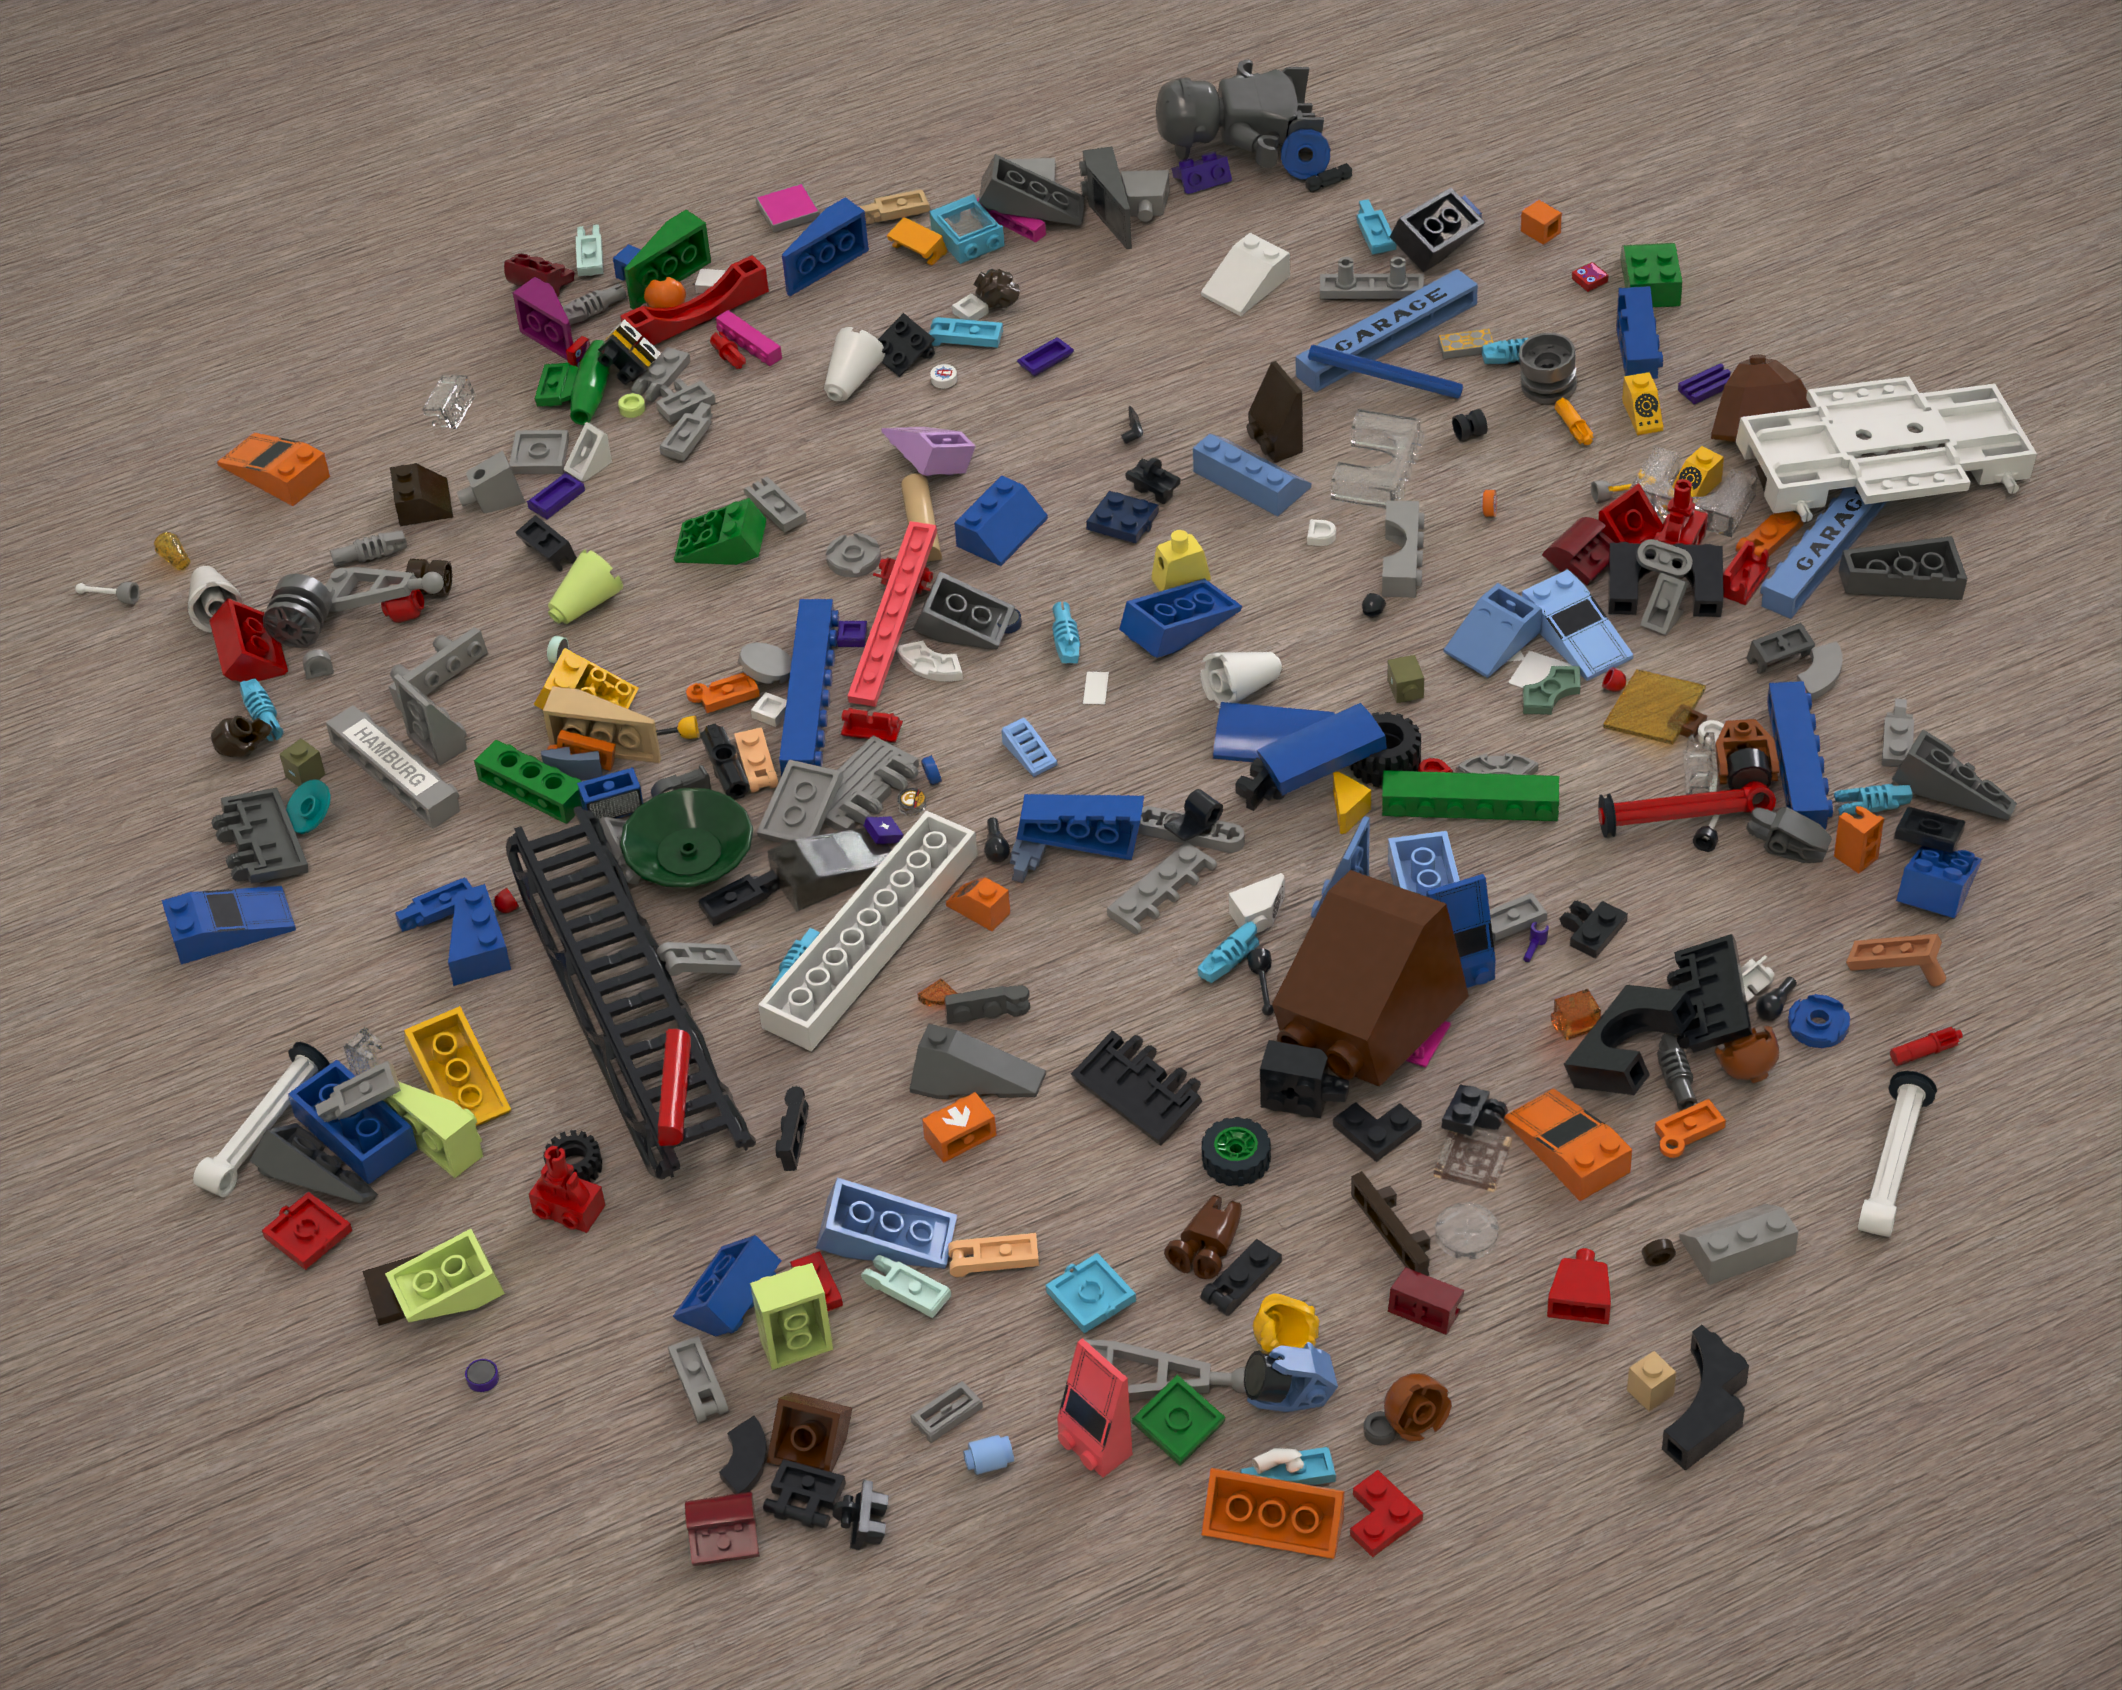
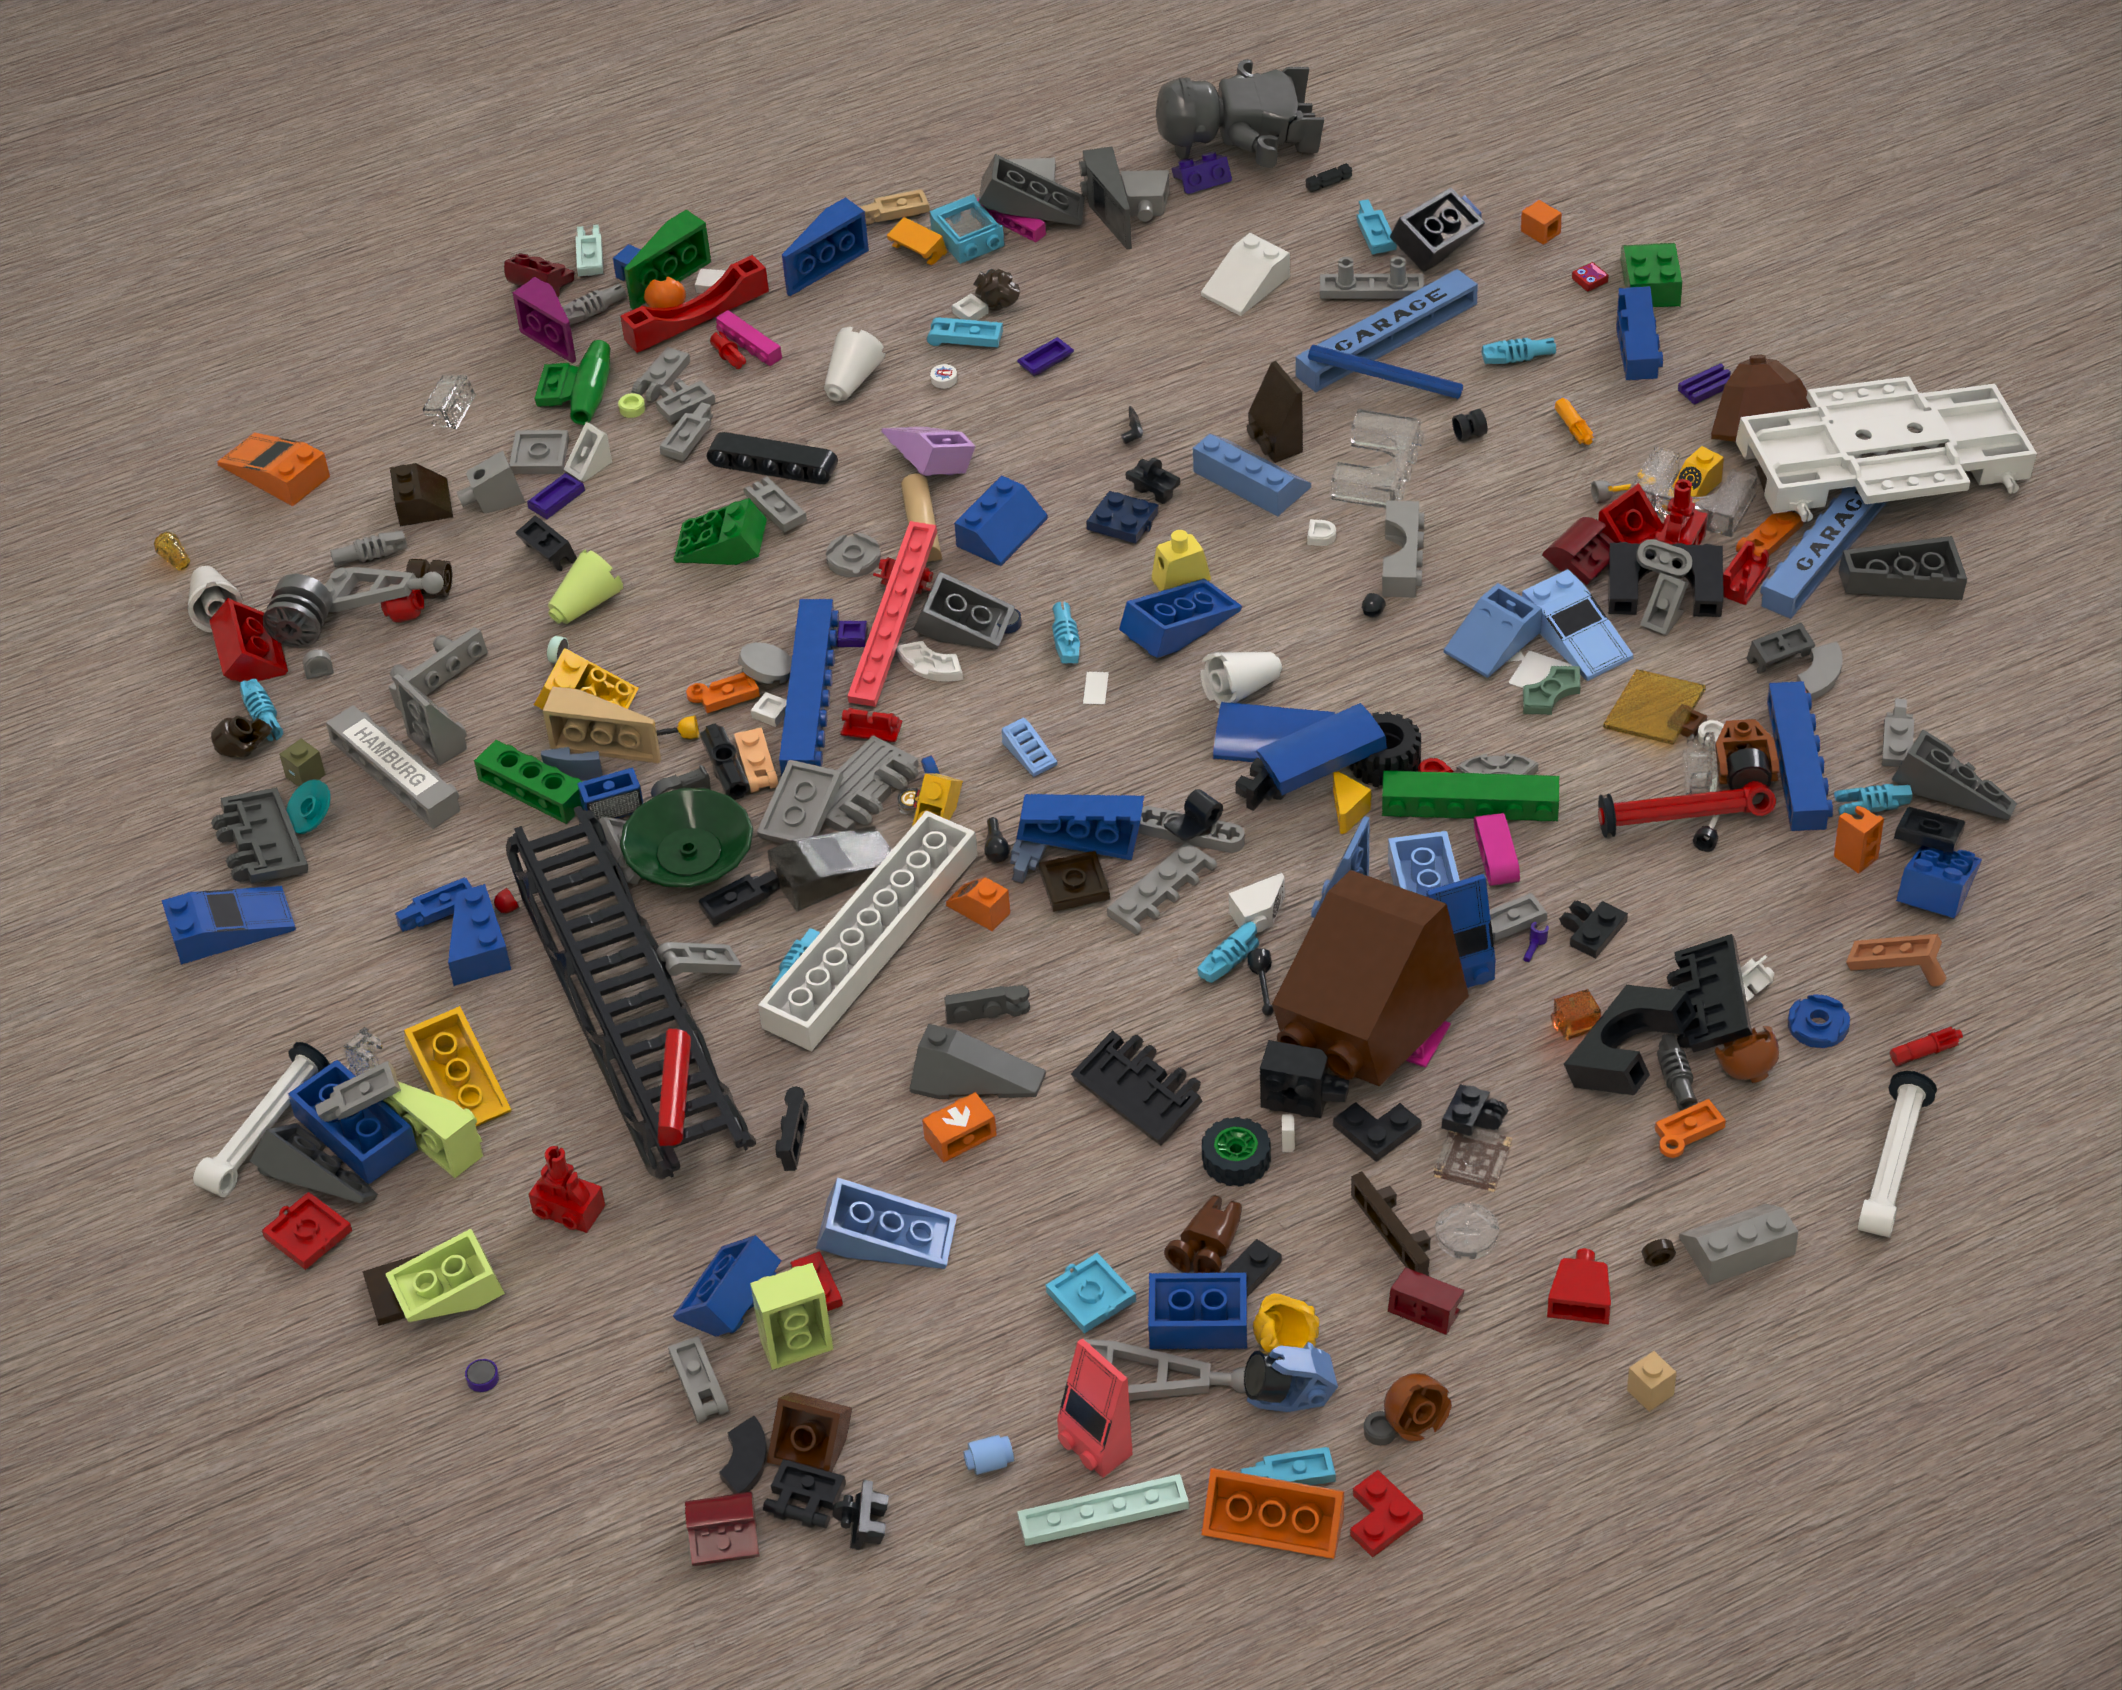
(126, 592): light grey hinge -> none
(577, 350): red tile -> none
(581, 1146): black tyre -> none
(583, 744): orange hinge -> none
(616, 351): black hips -> none
(772, 458): none -> black beam
(787, 207): dark pink tile -> none
(883, 829): dark purple tile -> none
(904, 344): black hinge -> none
(907, 1285): light aqua hinge -> none
(935, 993): clear orange tile -> none
(938, 795): none -> yellow slope
(950, 1415): light grey tile -> none
(993, 1254): light nougat plate -> none
(1074, 881): none -> dark brown plate
(1103, 1510): none -> light aqua plate
(1178, 1420): green tile -> none
(1197, 1311): none -> blue slope
(1278, 1456): white arm -> none
(1288, 1133): none -> white tile
(1310, 139): blue tile -> none
(1405, 678): olive brick -> none
(1464, 343): light grey tile -> none
(1489, 503): orange tile -> none
(1496, 849): none -> dark pink beam
(1548, 368): flat silver wheel -> none
(1571, 1143): orange slope -> none
(1614, 680): red hinge -> none
(1642, 403): yellow slope -> none
(1715, 1410): black arch -> none
(1771, 1004): black piece -> none
(1790, 834): dark grey hinge -> none

